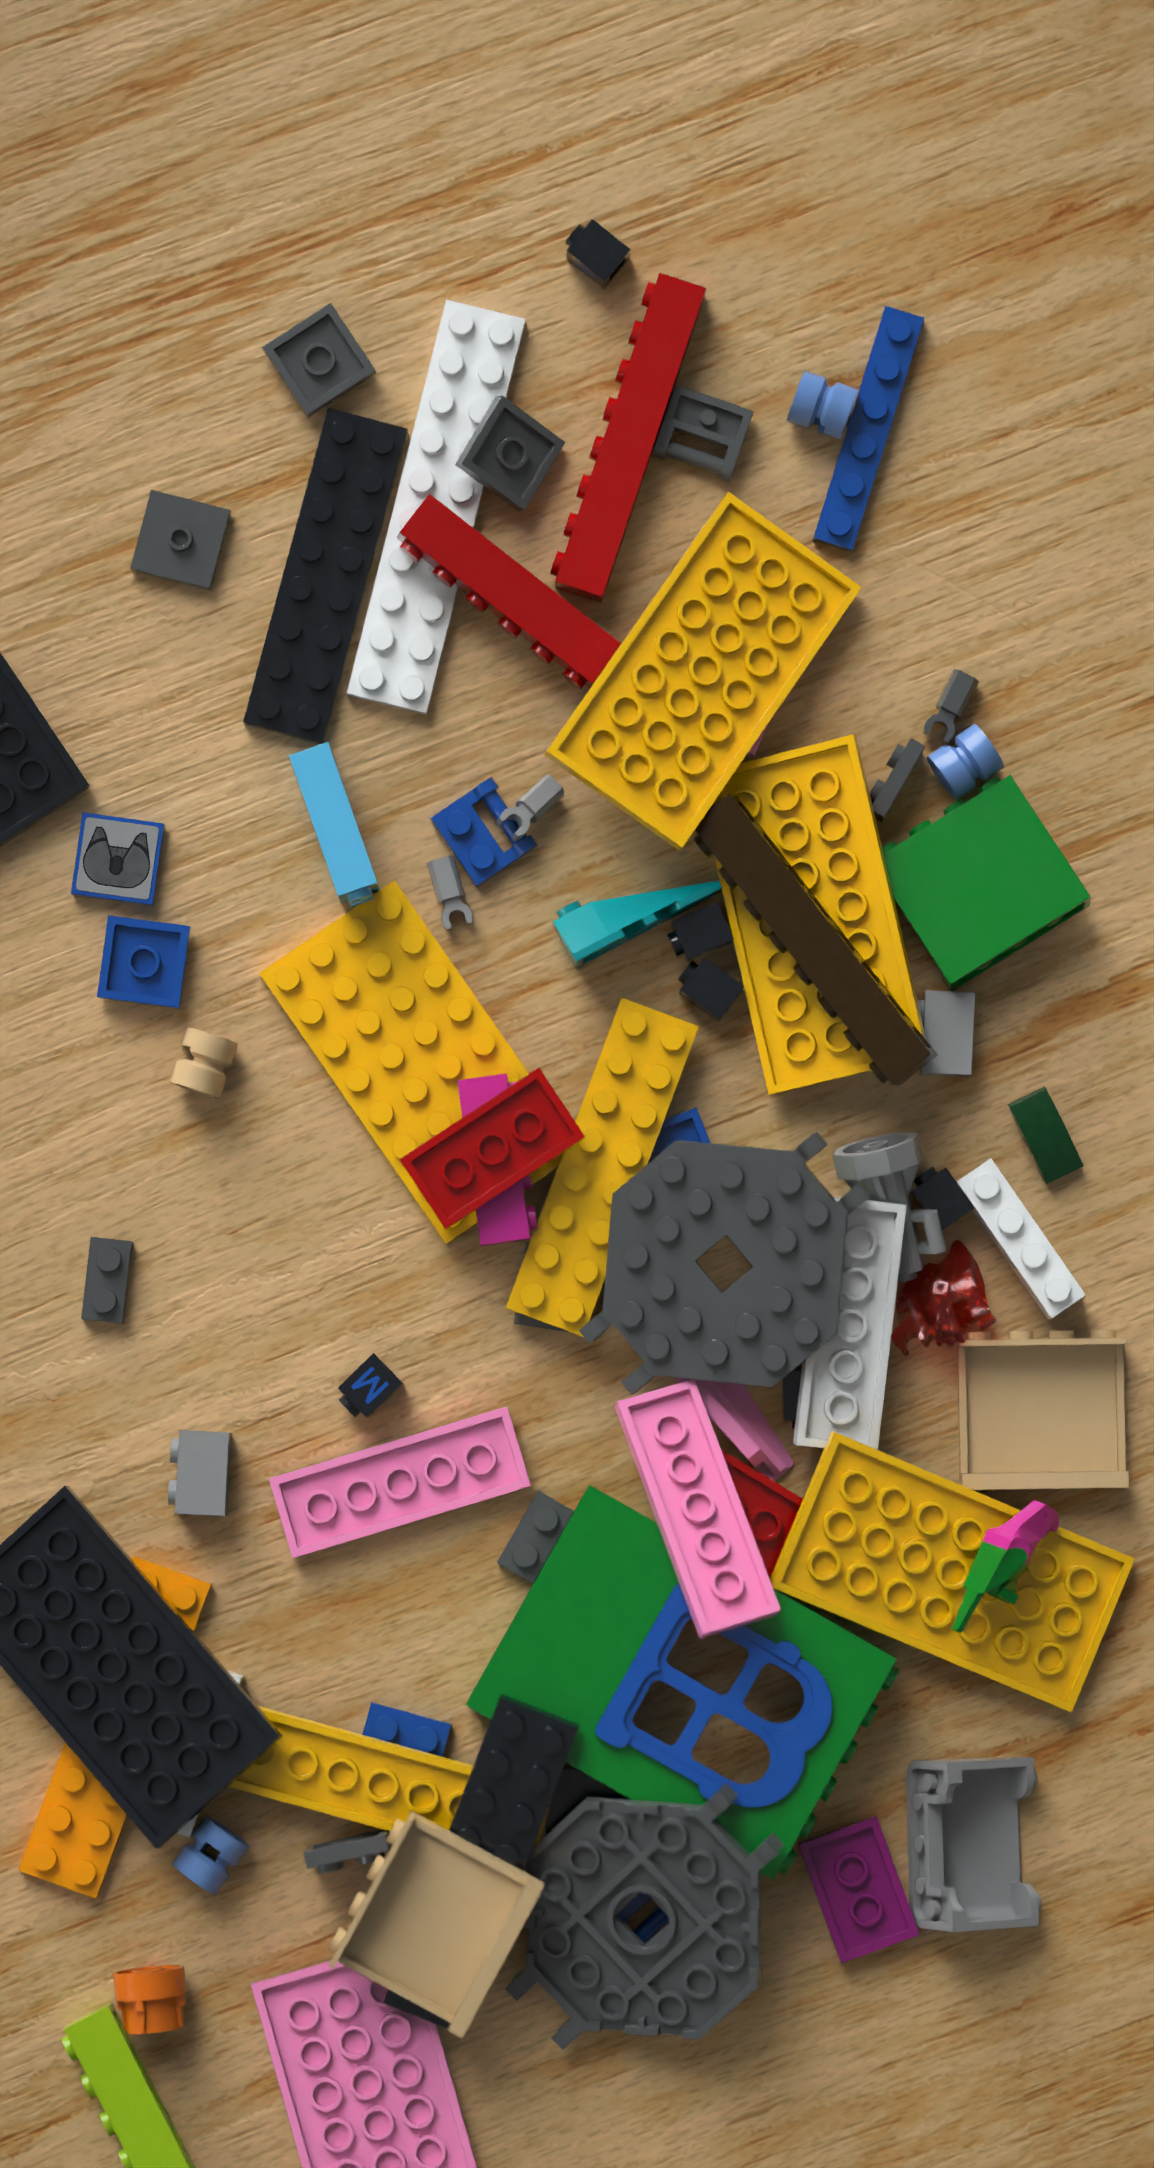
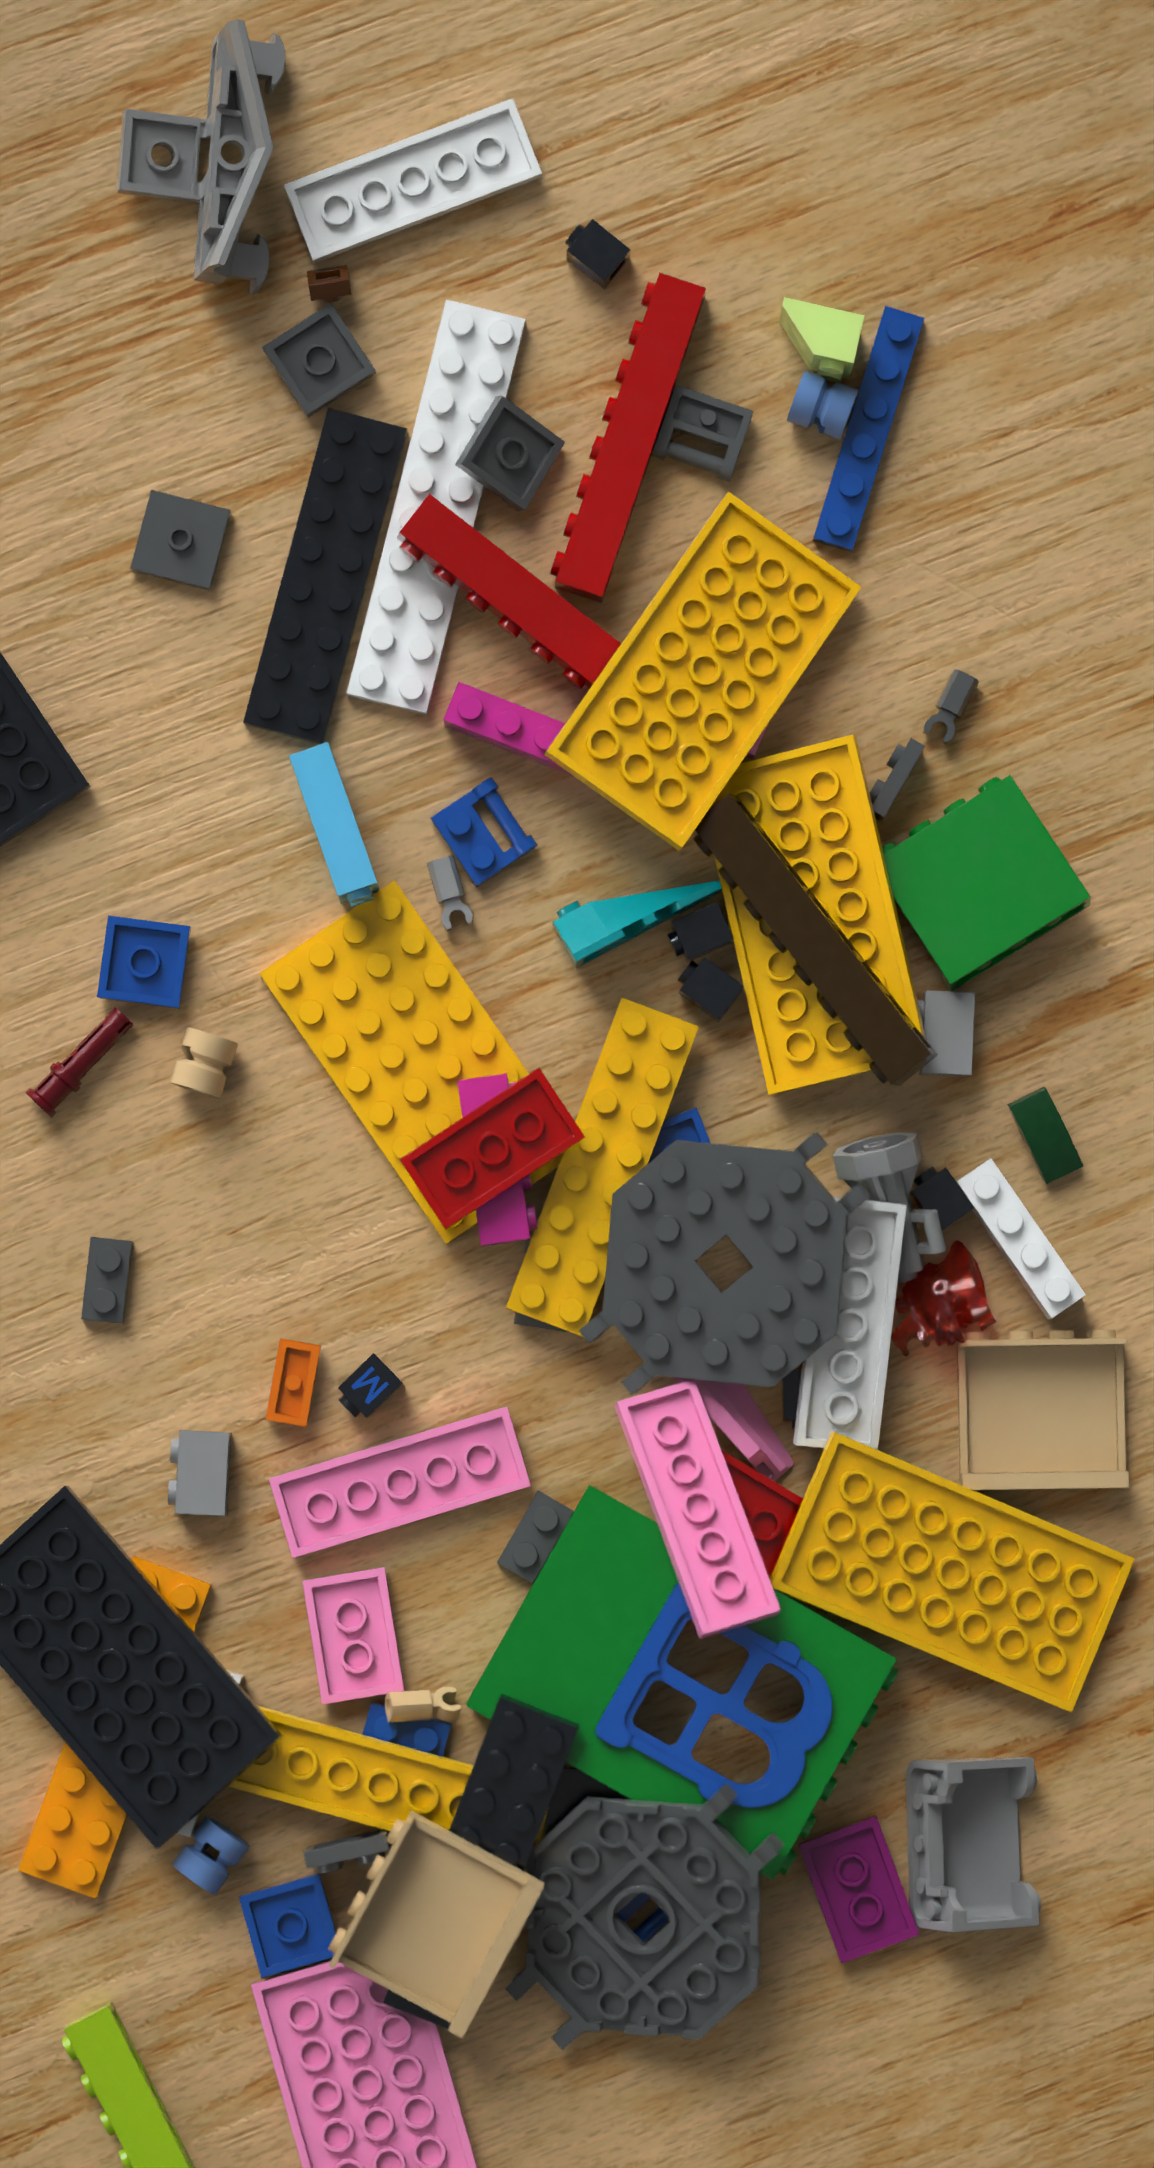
(66, 1076): none -> dark red pin
(117, 859): tile -> none
(151, 1998): orange piece -> none
(225, 193): none -> light grey piece
(289, 1924): none -> blue plate
(293, 1382): none -> orange plate
(329, 284): none -> reddish brown plate
(353, 1635): none -> bright pink plate
(413, 180): none -> white plate
(421, 1705): none -> tan bar
(503, 724): none -> dark pink brick
(532, 805): light grey bar -> none
(822, 336): none -> yellowish green slope
(962, 764): medium blue wheel -> none
(1004, 1558): animal -> none

